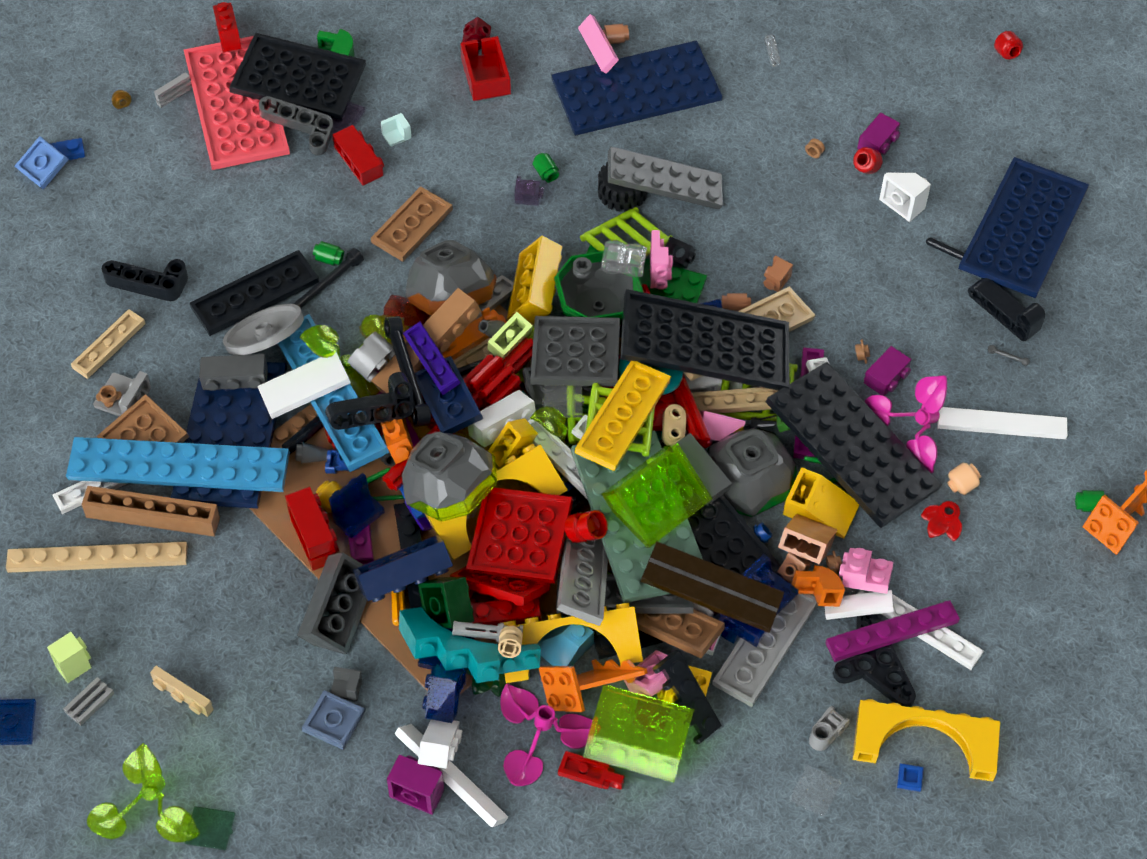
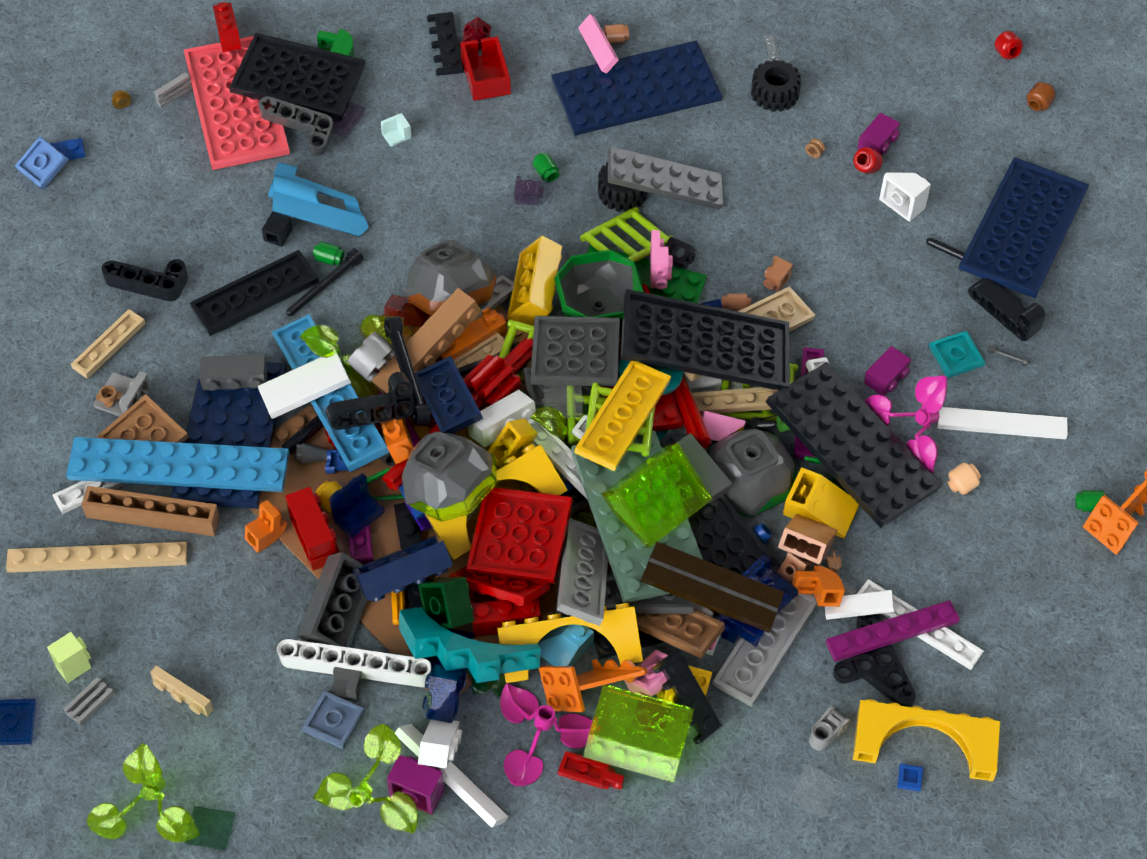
(263, 329): light grey dish -> none
(266, 528): none -> orange brick
(277, 228): none -> black brick
(299, 199): none -> dark azure panel
(337, 791): none -> clear neon green plant
(346, 656): none -> white beam
(358, 154): red brick -> none
(411, 223): medium nougat plate -> none
(431, 358): dark purple tile -> none
(446, 42): none -> black hinge
(459, 628): light grey pin -> none
(490, 327): dark grey cone -> none
(509, 336): yellowish green brick -> none
(510, 641): tan wheel -> none
(582, 262): dark grey bush -> none
(586, 526): red wheel -> none
(624, 258): clear brick -> none
(673, 424): tan plate -> none
(776, 96): none -> black tyre
(862, 351): medium nougat plate -> none
(865, 573): bright pink plate -> none
(941, 522): red plate -> none
(956, 354): none -> teal tile
(1041, 96): none -> dark orange head

